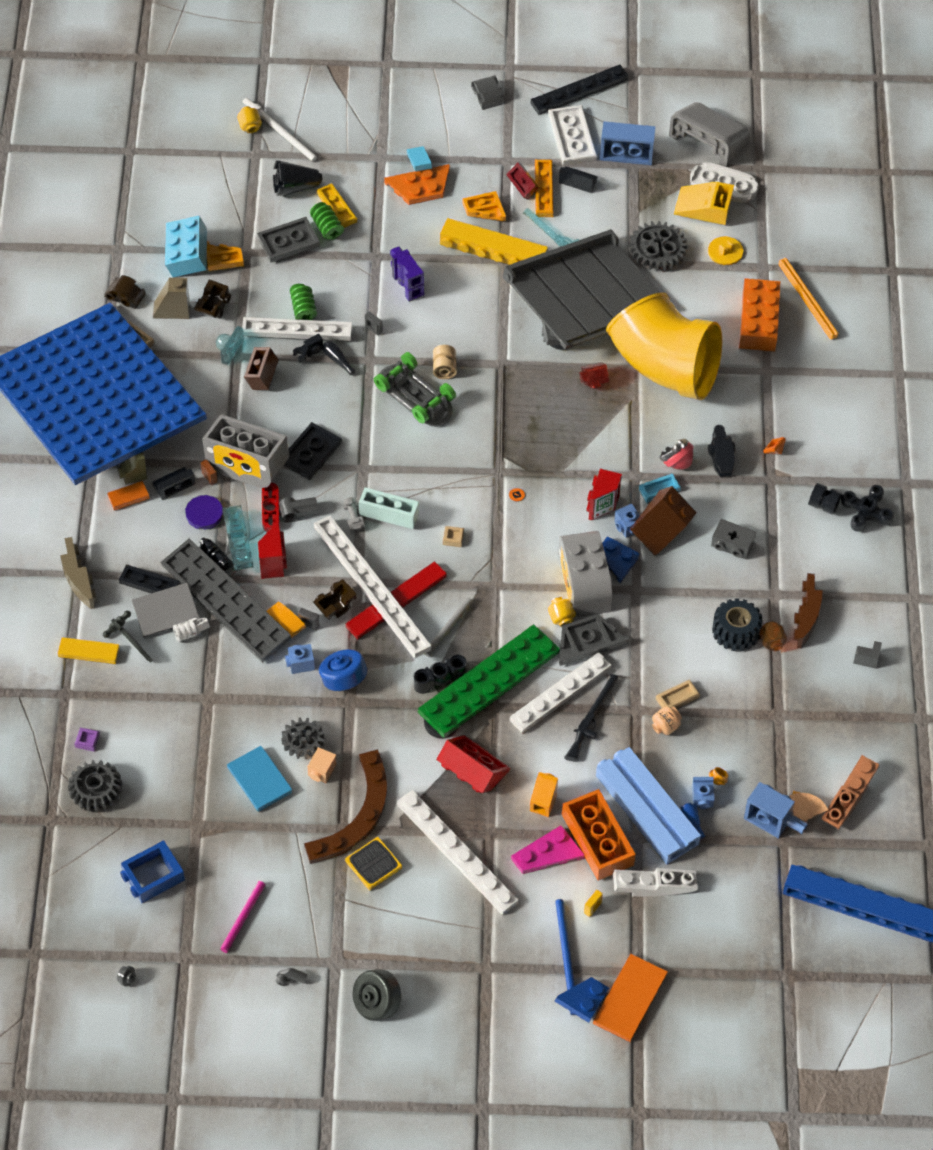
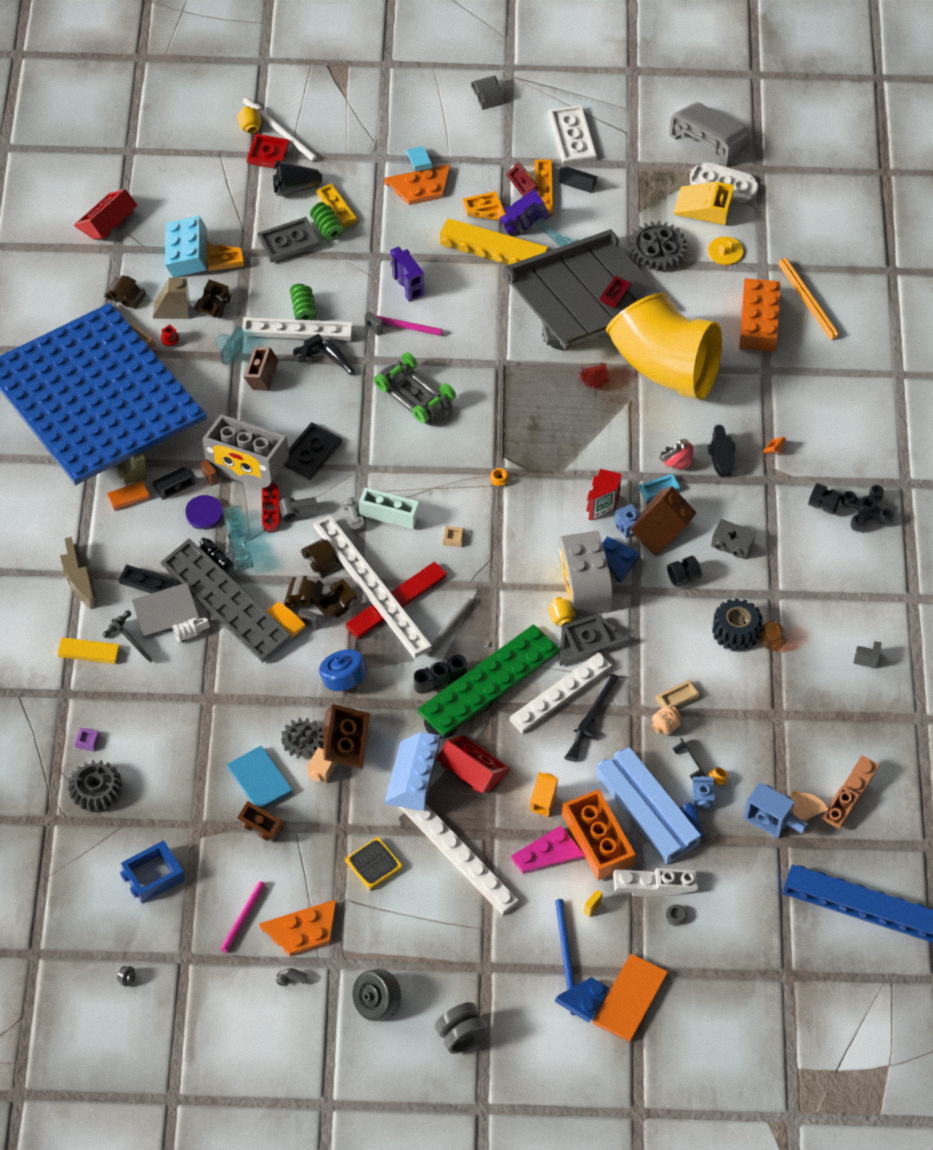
(107, 214): none -> red slope
(169, 336): none -> red hose
(260, 820): none -> reddish brown brick
(267, 150): none -> red plate
(272, 553): red slope -> none
(300, 658): medium blue brick -> none
(302, 929): none -> orange wing
(303, 592): none -> dark brown cylinder
(322, 557): none -> dark brown cylinder
(345, 735): none -> reddish brown slope
(365, 820): reddish brown plate -> none
(411, 326): none -> dark pink bar
(413, 771): none -> light blue slope
(444, 362): tan wheel -> none
(462, 1027): none -> dark grey wheel
(499, 473): none -> light orange plate
(516, 494): orange sticker -> none
(524, 213): none -> dark purple hips
(579, 89): black plate -> none
(615, 292): none -> dark red plate
(627, 143): medium blue brick -> none
(676, 915): none -> dark grey tile
(680, 747): none -> black piece
(685, 570): none -> black wheel
(808, 611): reddish brown slope -> none

